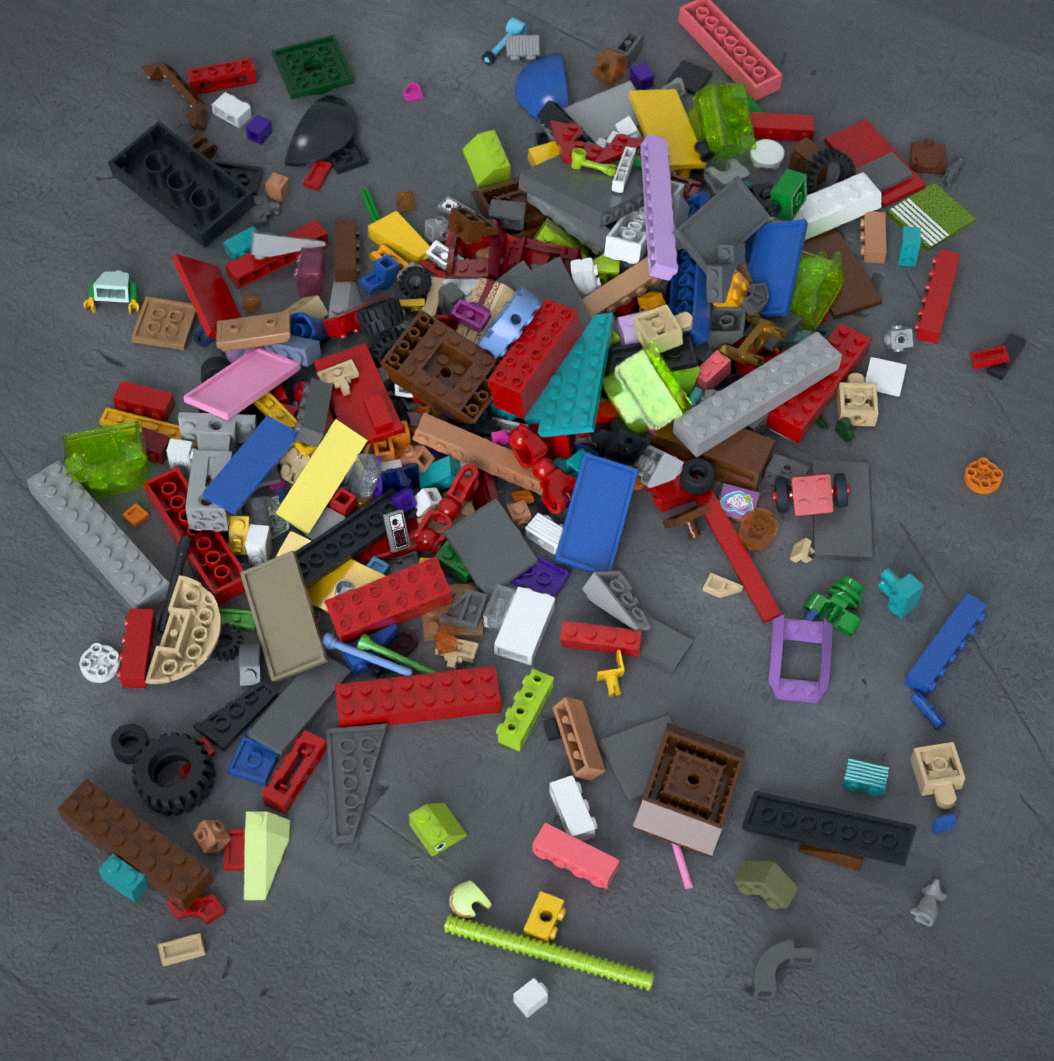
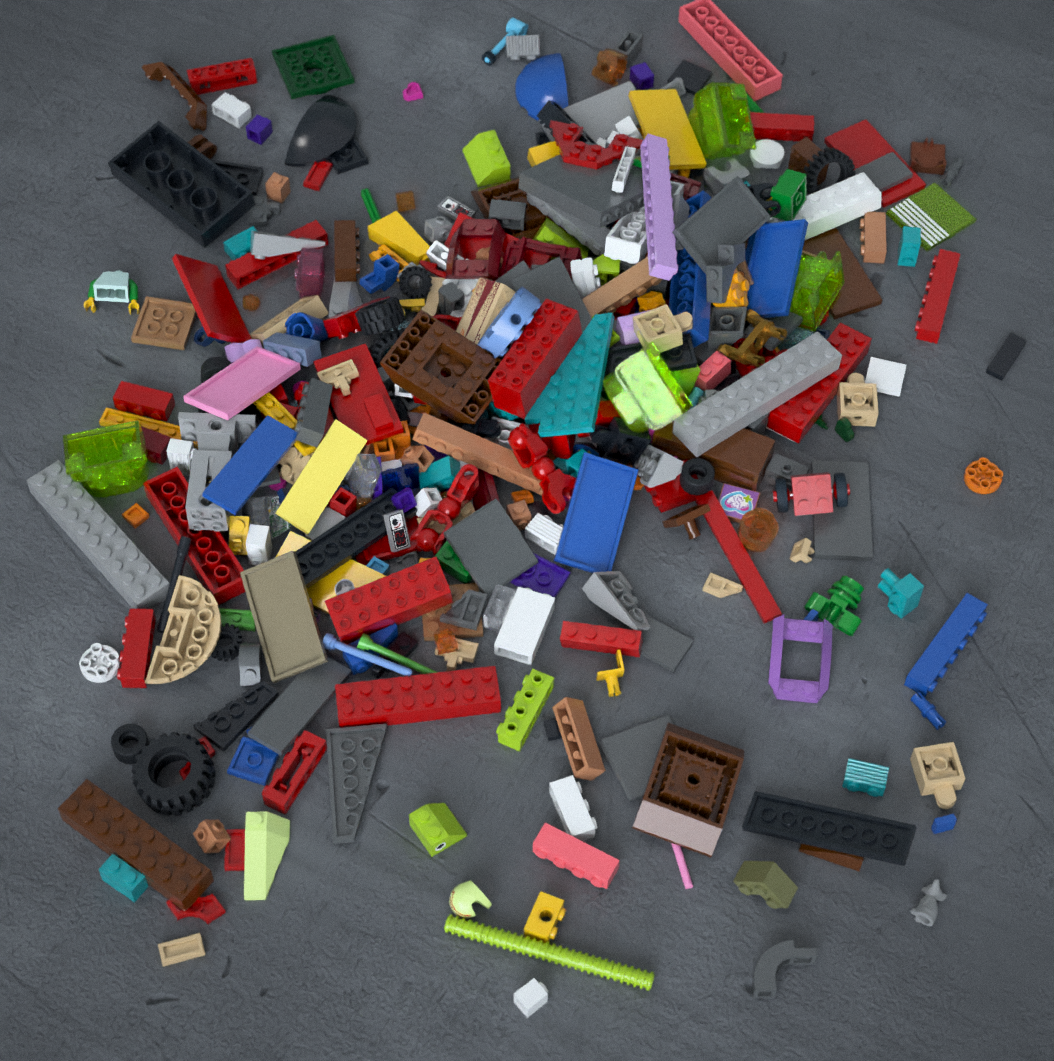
(253, 331): medium nougat container -> none
(470, 226): reddish brown brick -> none
(471, 315): magenta slope -> none
(500, 437): dark pink tile -> none
(579, 160): lime brick -> none
(703, 150): black bush -> none
(757, 299): dark grey tile -> none
(898, 338): light grey brick -> none
(989, 357): red tile -> none

